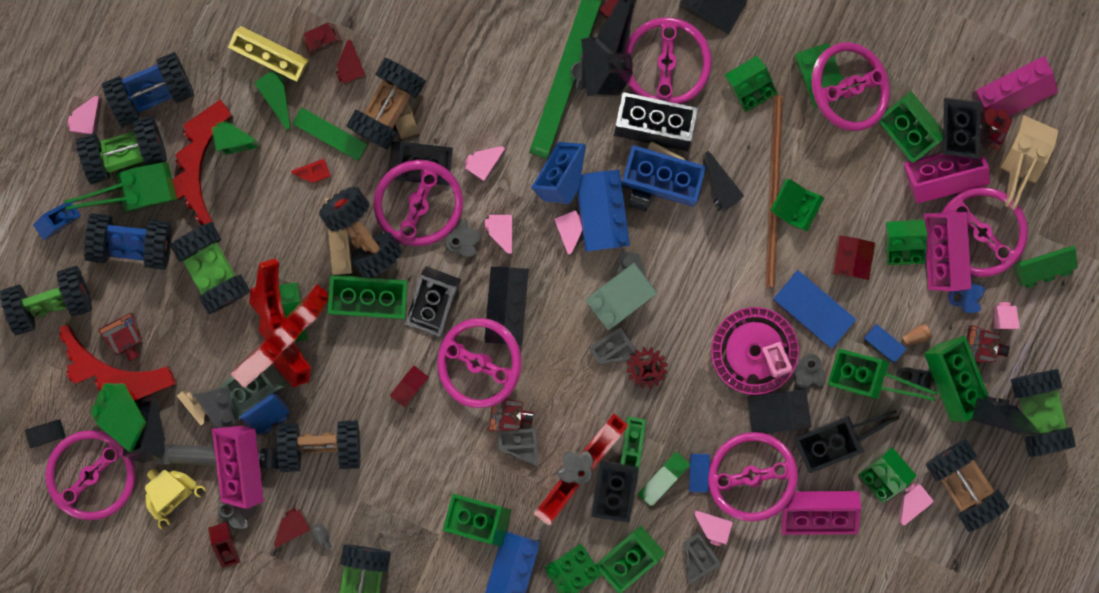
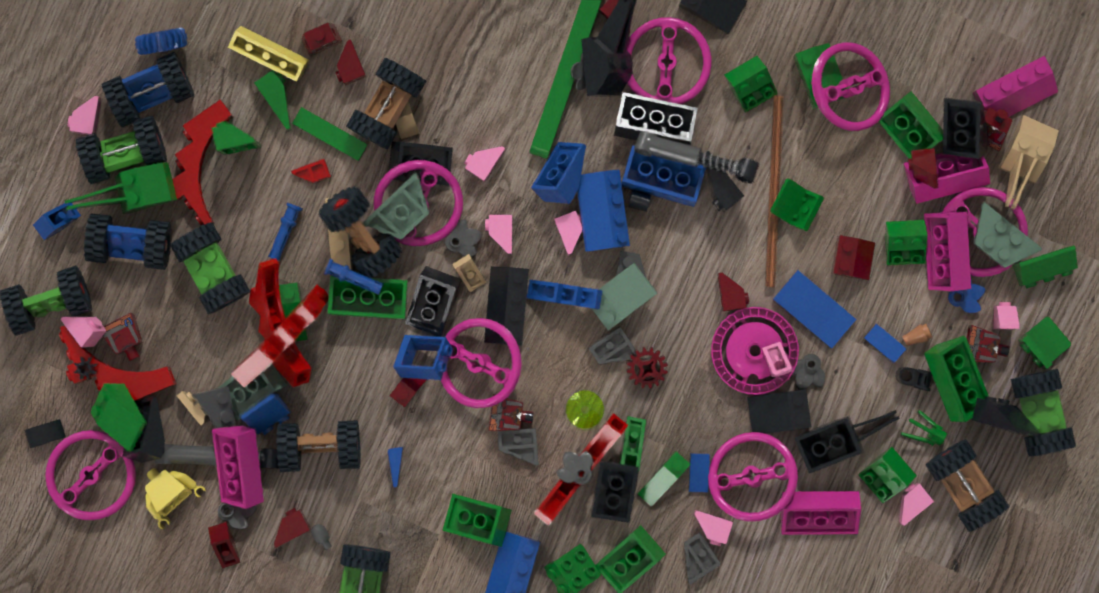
(80, 370): none -> black gear
(85, 330): none -> bright pink slope
(161, 41): none -> blue gear
(288, 222): none -> blue pin
(345, 274): none -> blue pin
(395, 459): none -> blue slope
(401, 210): none -> sand green wing
(407, 352): none -> blue window
(469, 273): none -> tan slope
(564, 294): none -> blue slope
(581, 399): none -> clear neon green dish
(649, 144): none -> piece
(731, 294): none -> dark red slope
(866, 375): green slope -> none
(924, 166): none -> dark red slope
(935, 434): none -> green plant
(1002, 239): none -> sand green wing
(1044, 343): none -> green bracket

